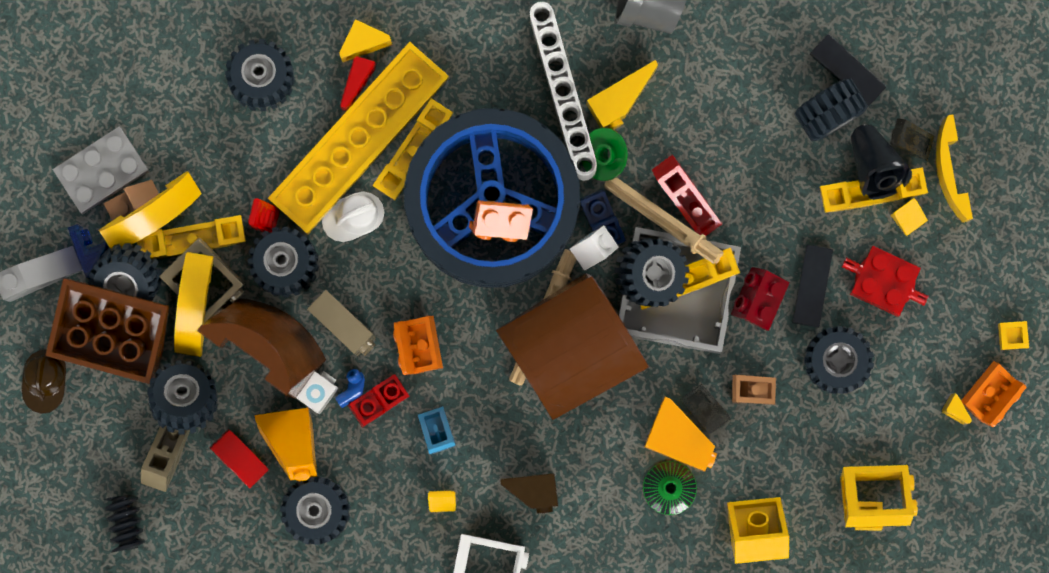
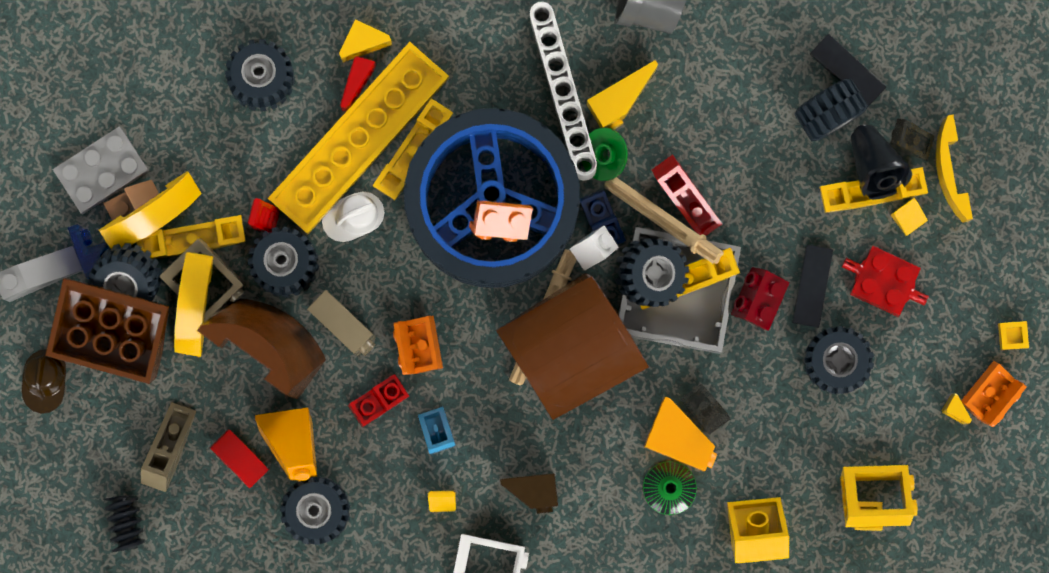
(182, 397): black wheel -> none
(318, 391): white brick -> none
(355, 388): blue arm -> none
(753, 389): medium nougat slope -> none

